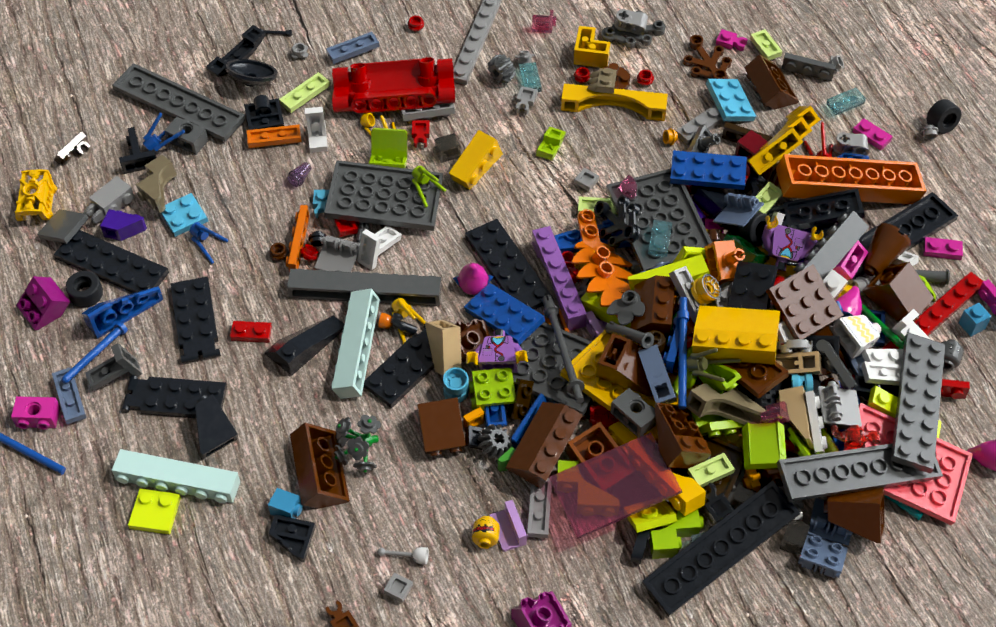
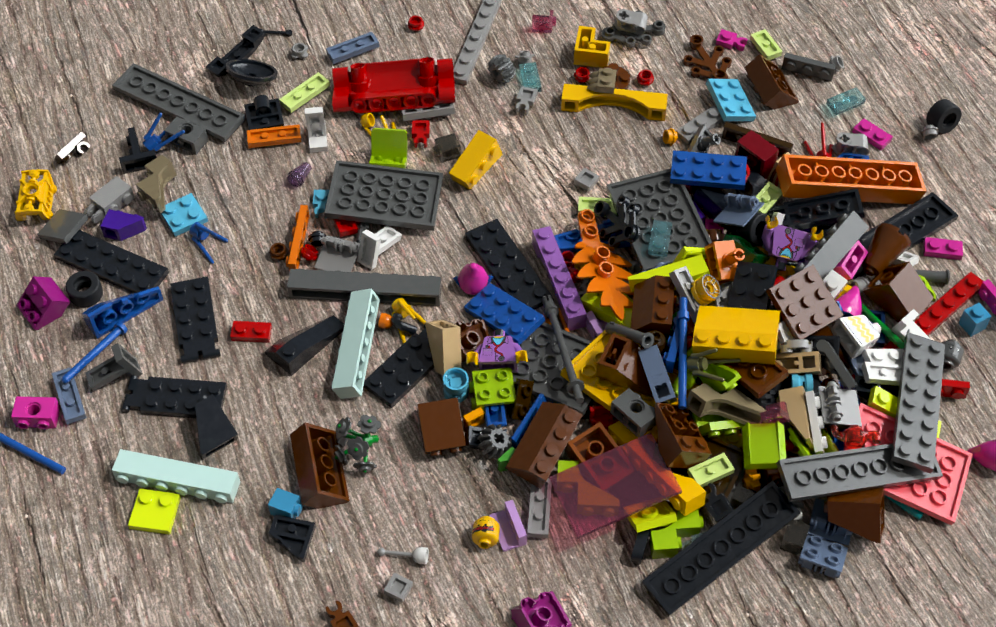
(422, 176): lime plant -> none
(551, 143): lime slope -> none
(627, 307): dark grey plate -> none
(628, 186): clear pink tile -> none
(787, 139): yellow arch -> none

